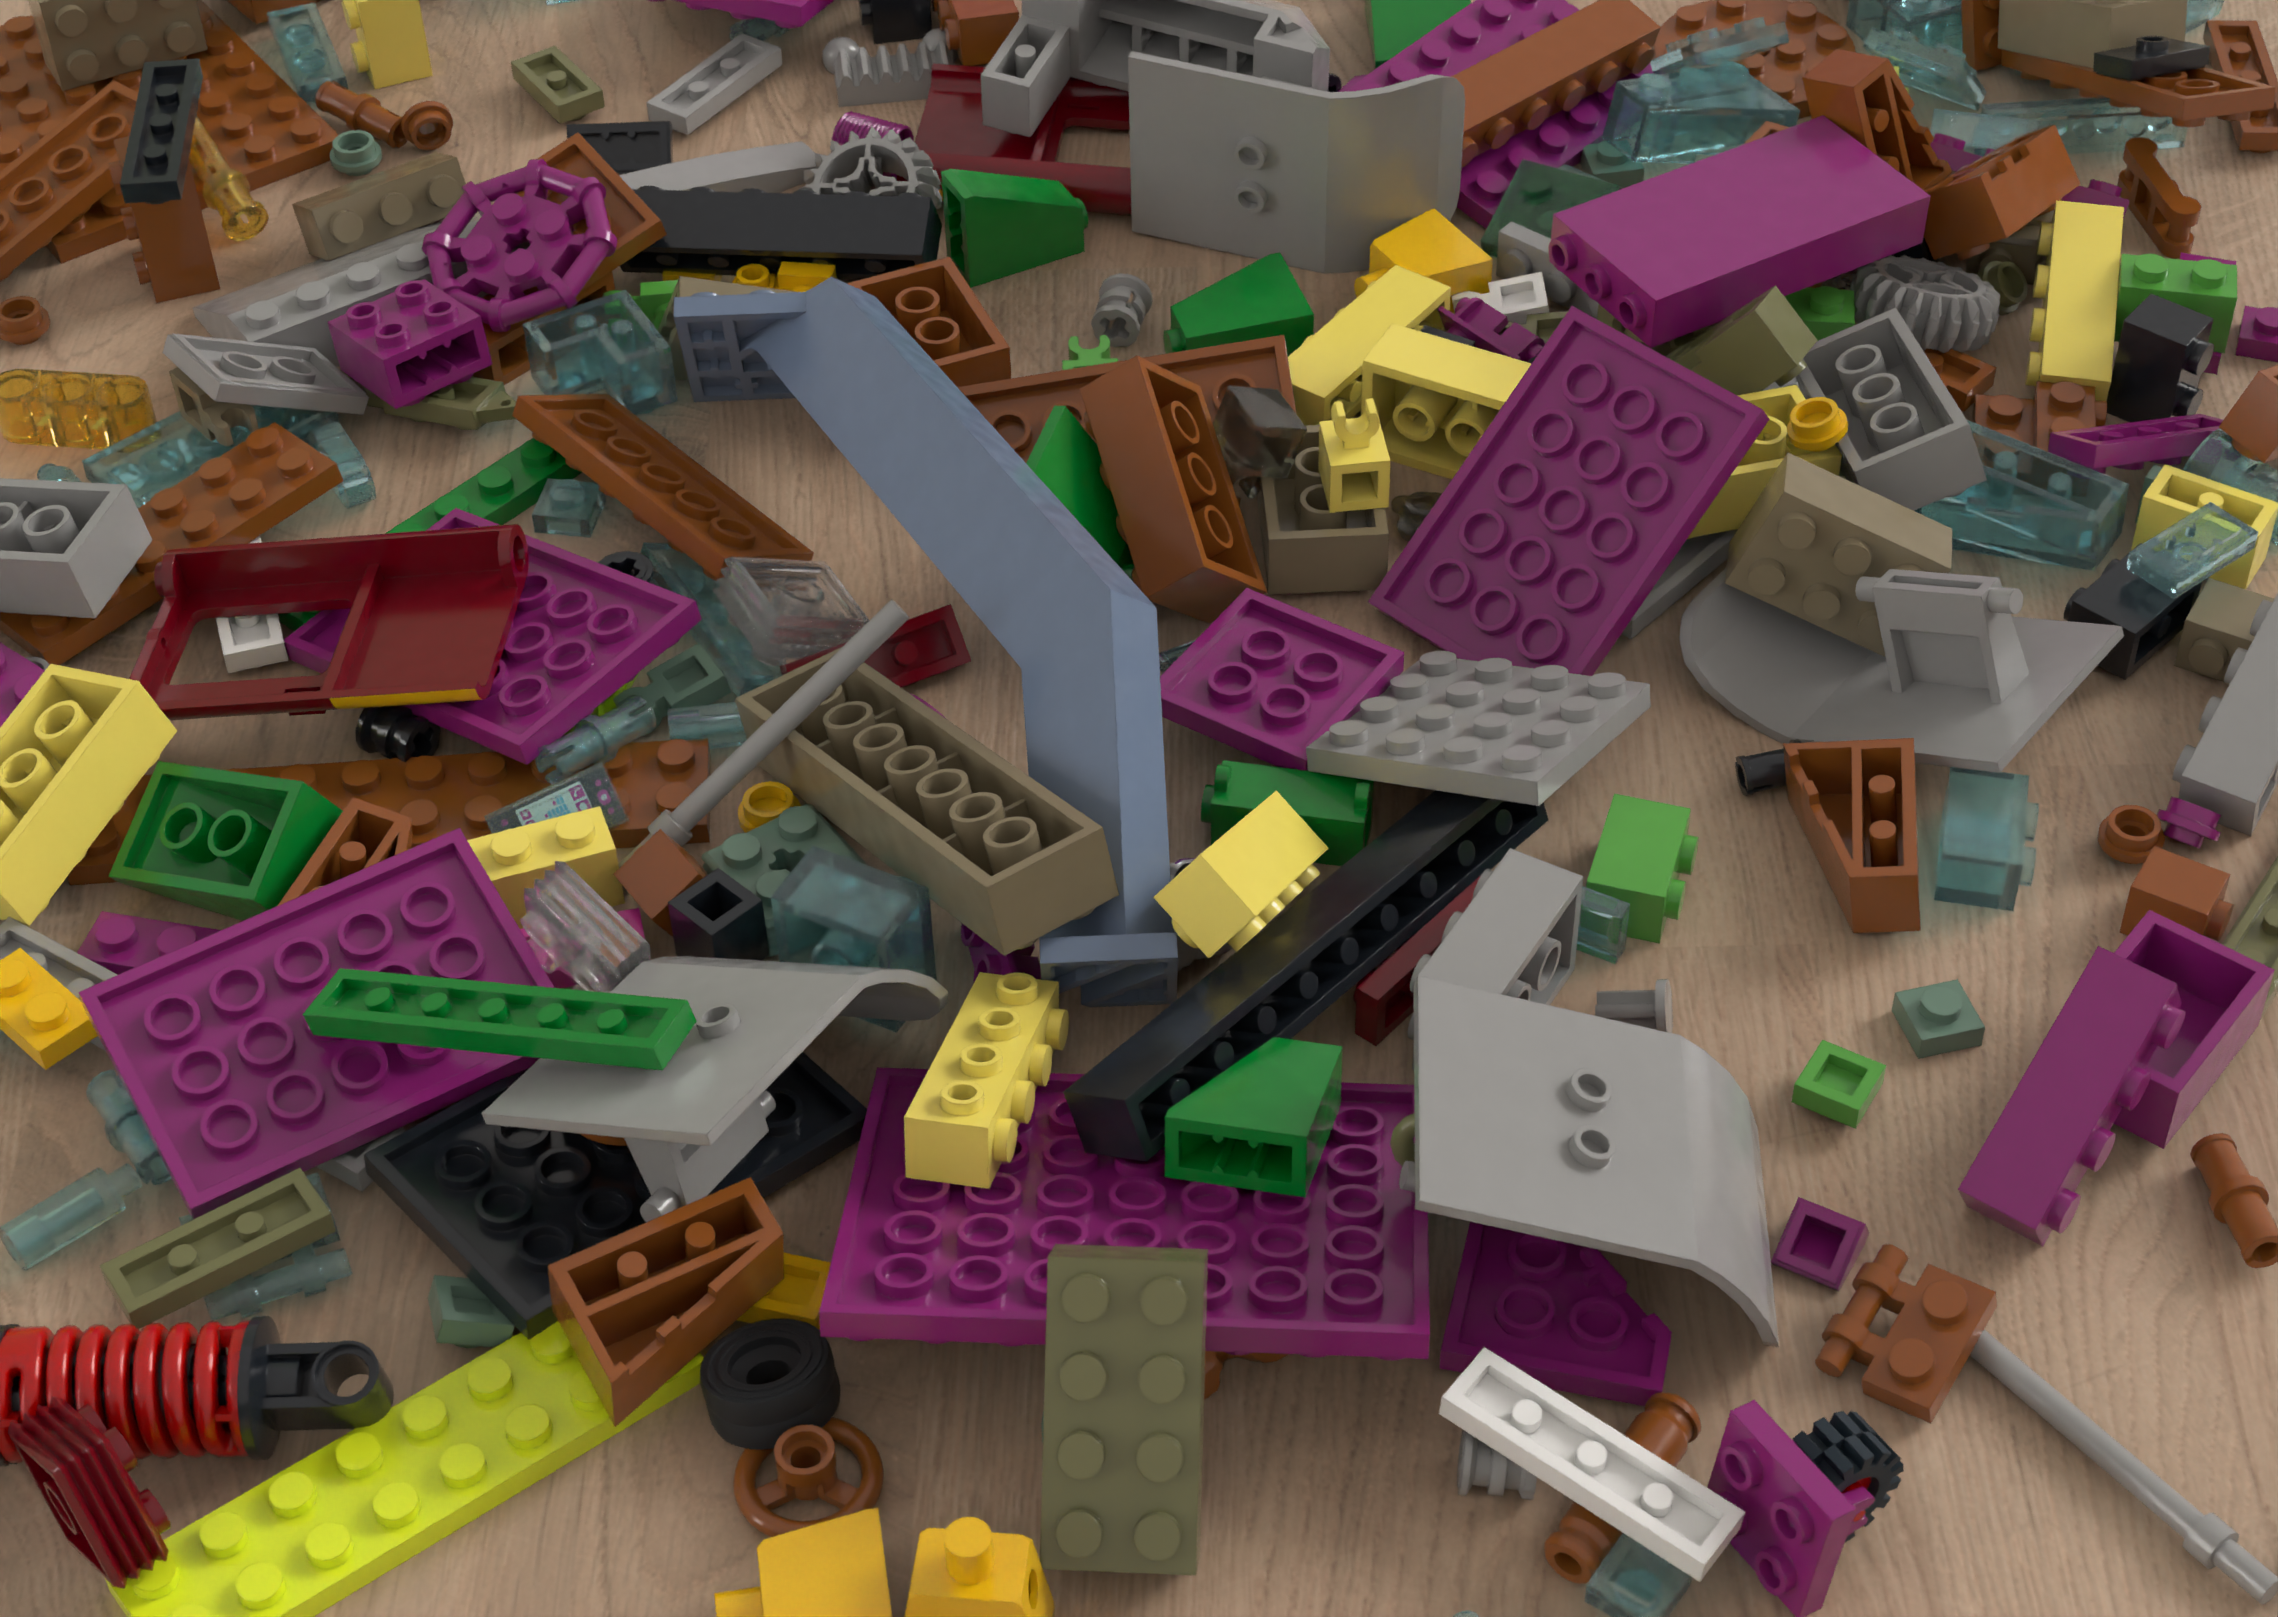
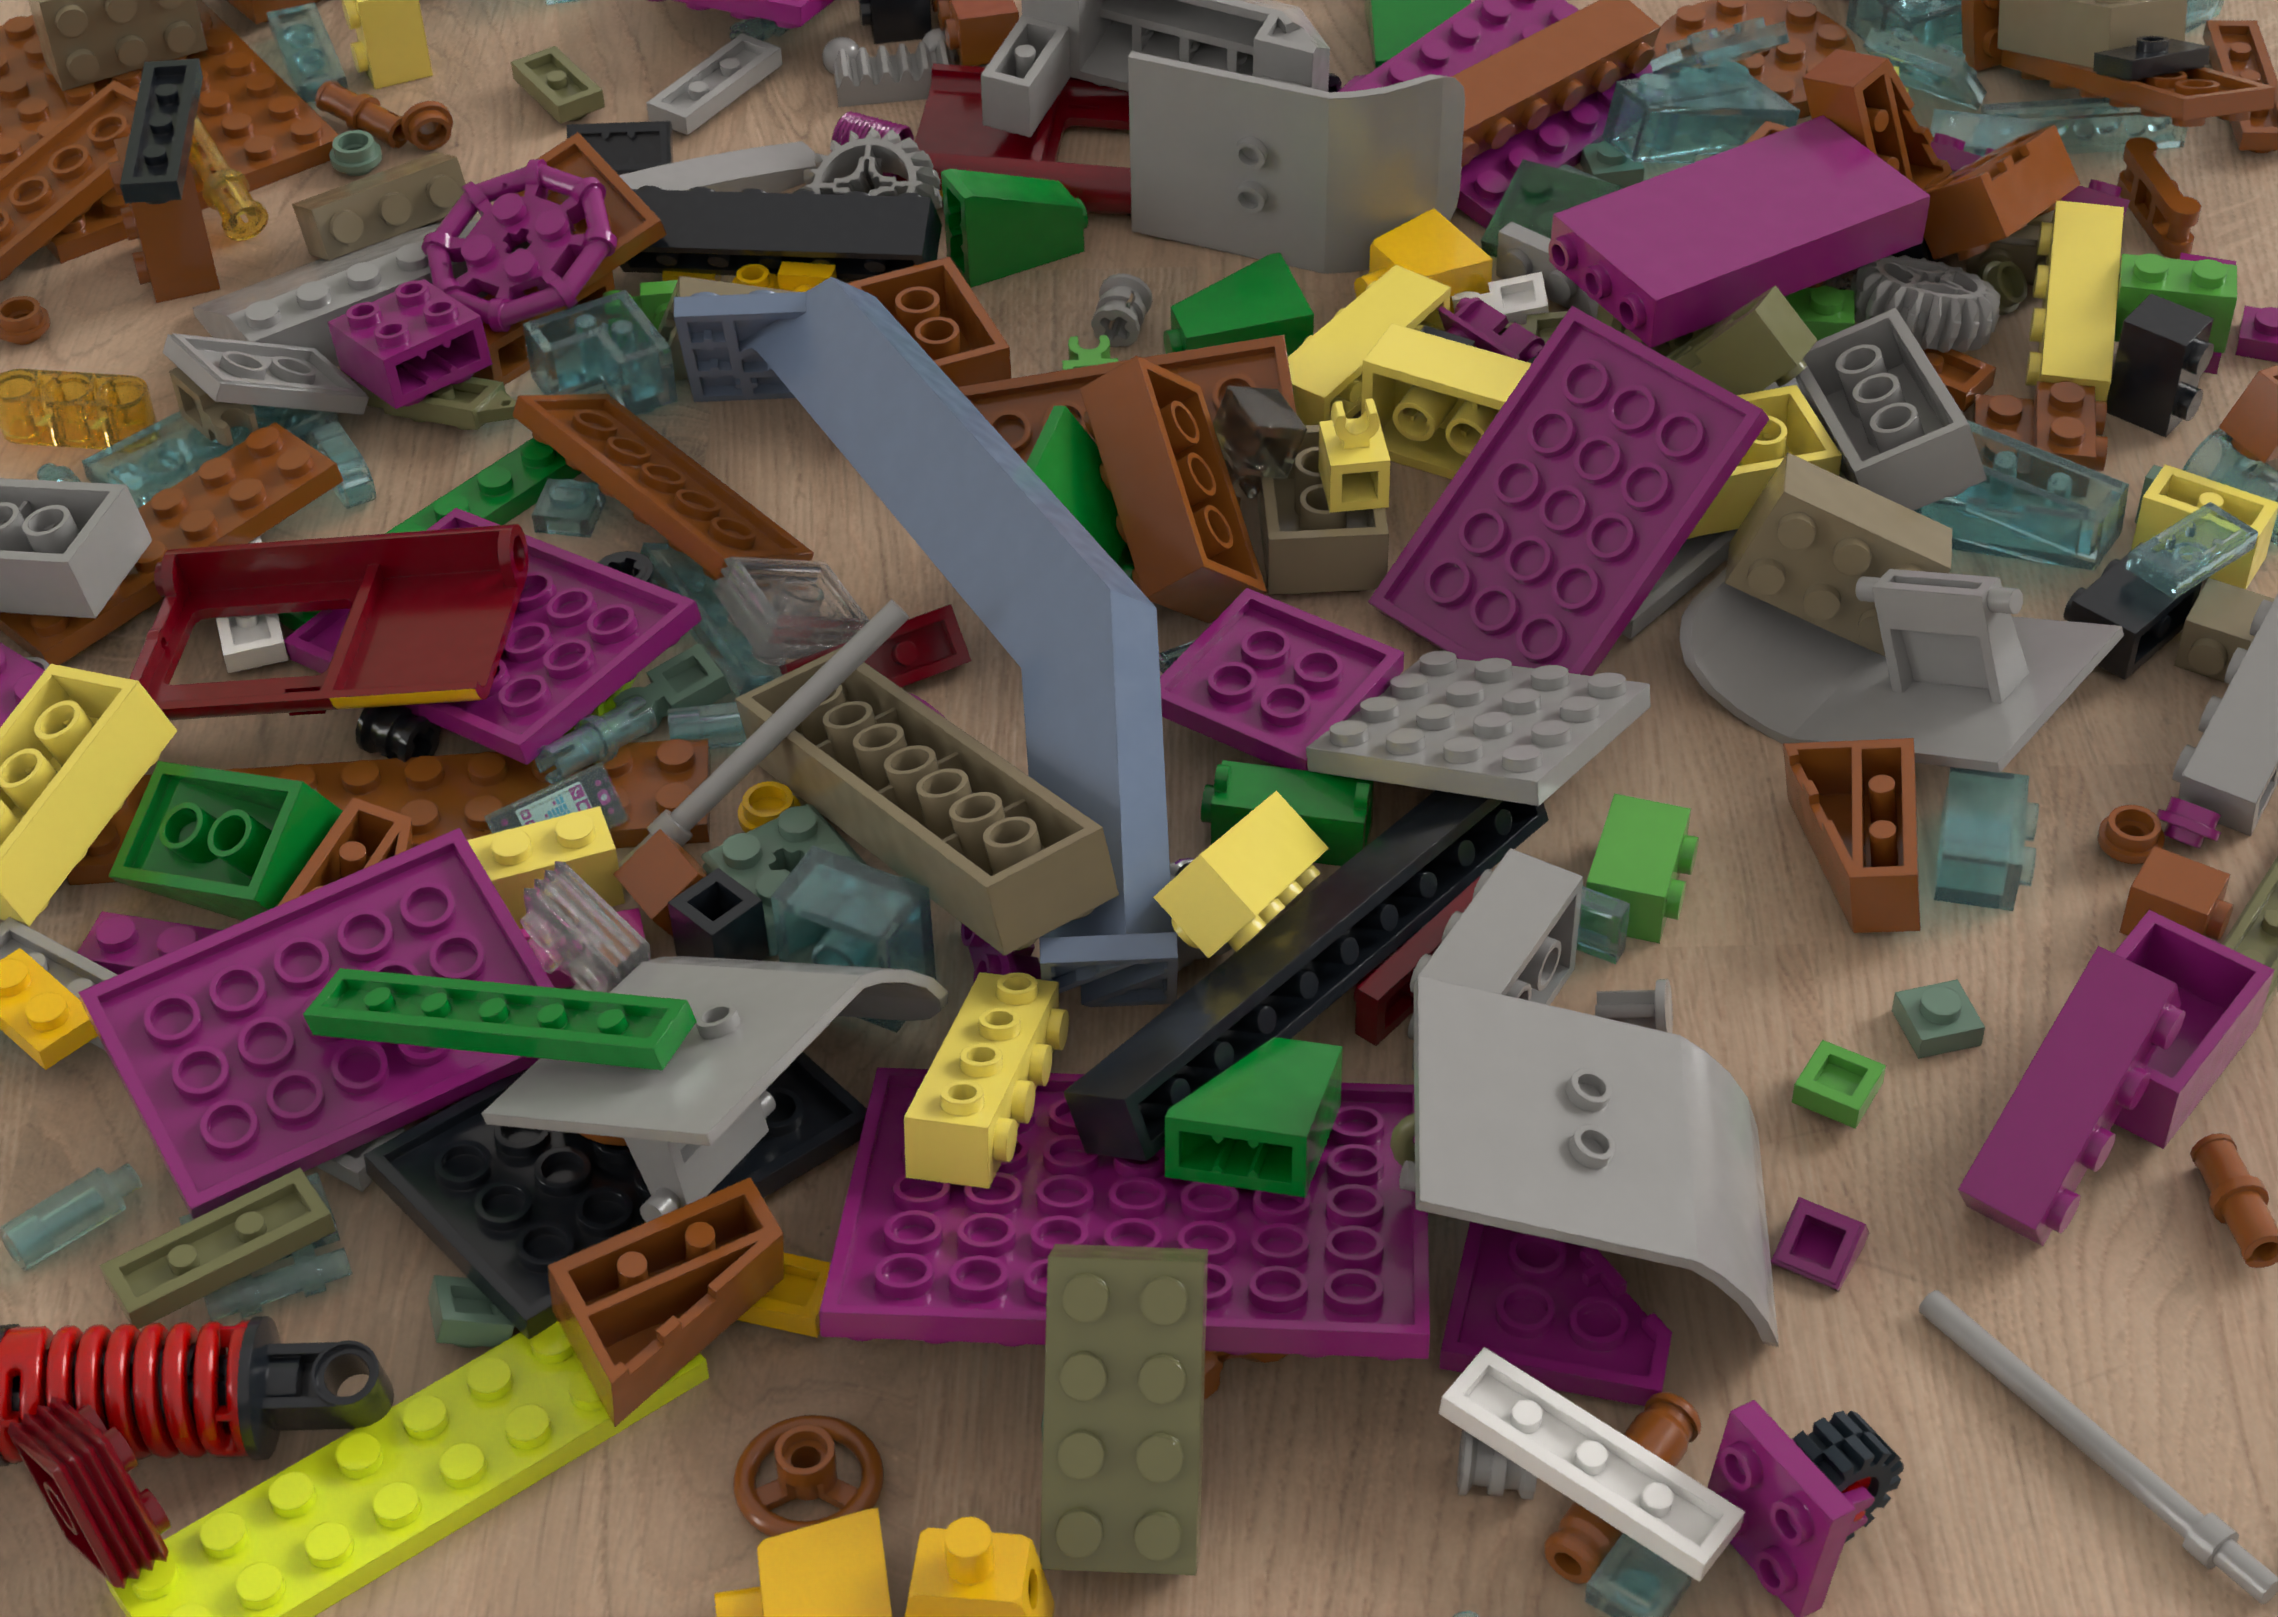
(125, 1128): clear light blue pin -> none
(769, 1381): black tyre -> none
(1413, 511): clear smoke plate -> none
(1761, 771): black pin -> none
(1816, 424): yellow plate -> none
(1927, 1342): dark orange plate -> none
(2134, 443): magenta plate -> none

